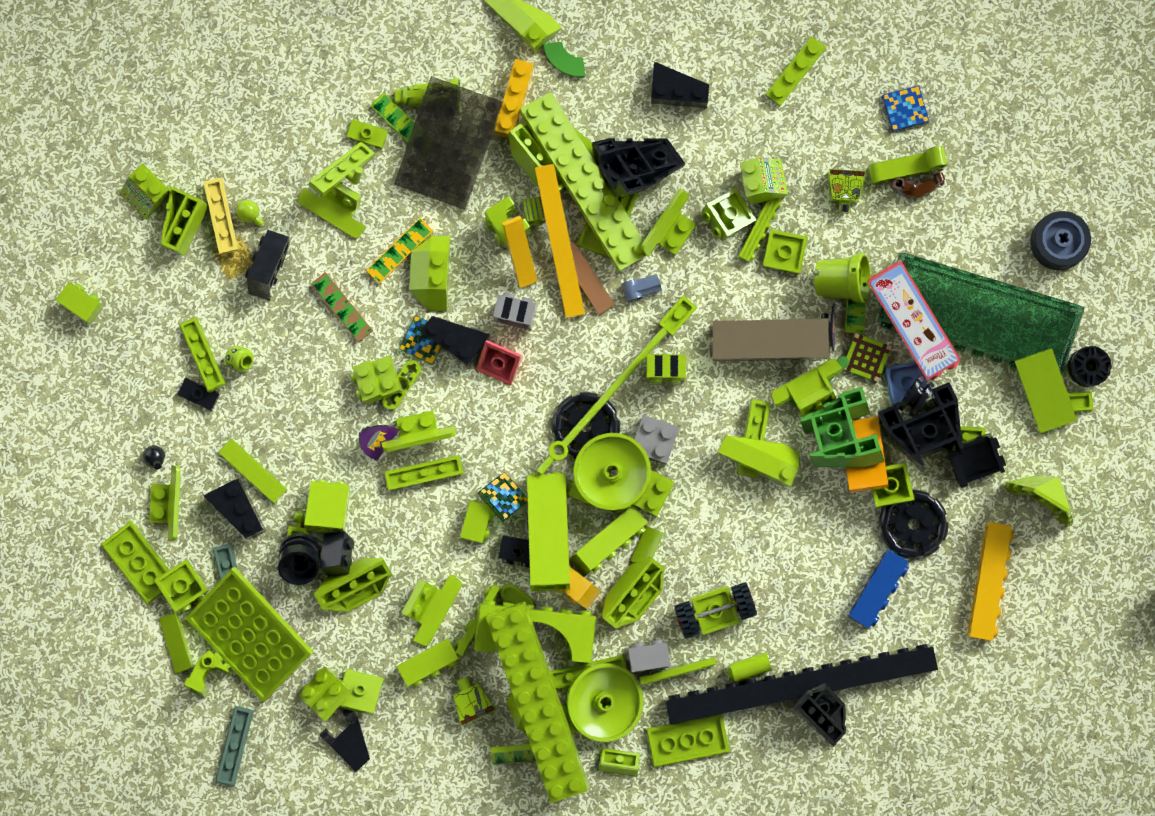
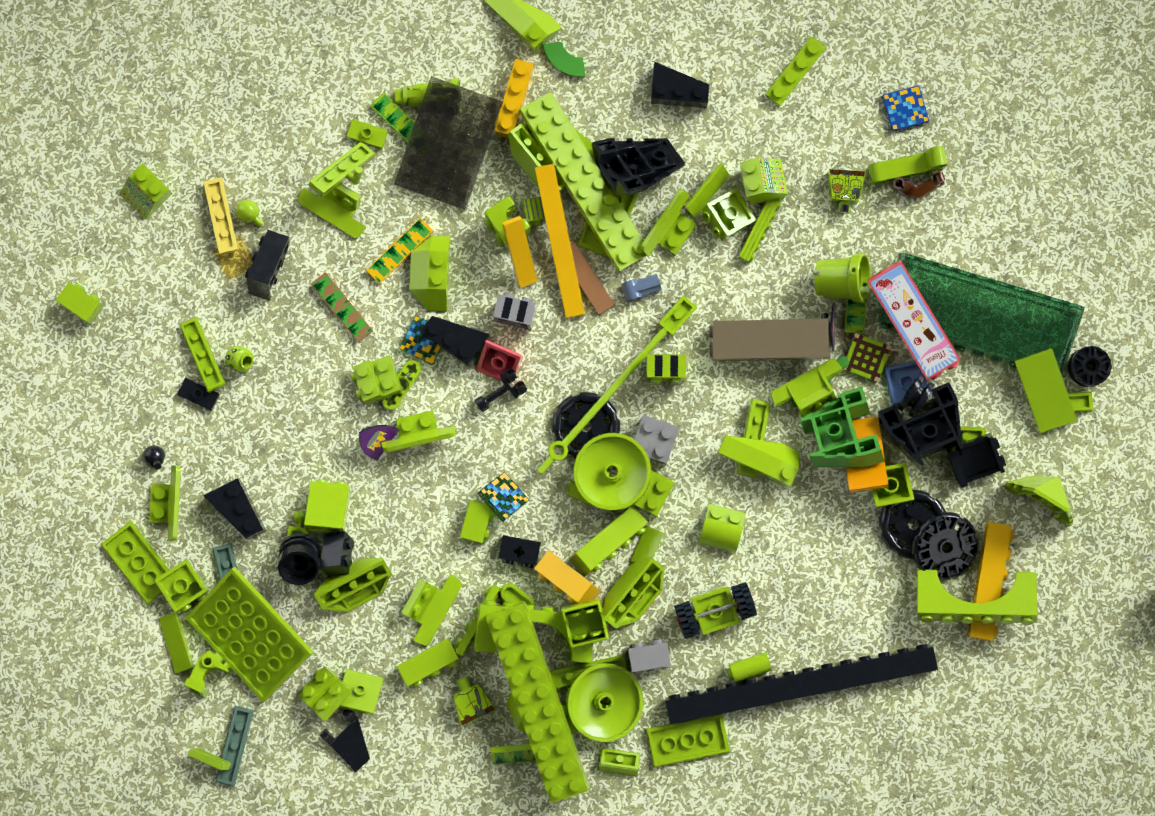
(182, 220): lime wedge -> none
(209, 759): none -> lime tile
(253, 470): lime tile -> none
(424, 472): lime plate -> none
(508, 377): none -> black bar
(548, 532): lime brick -> none
(585, 623): none -> lime piece
(677, 670): lime tile -> none
(707, 191): none -> lime slope
(722, 528): none -> lime brick
(785, 251): lime plate -> none
(823, 712): black wedge -> none
(878, 588): blue brick -> none
(939, 536): none -> black plate
(1016, 606): none -> lime arch
(1046, 240): wheel -> none

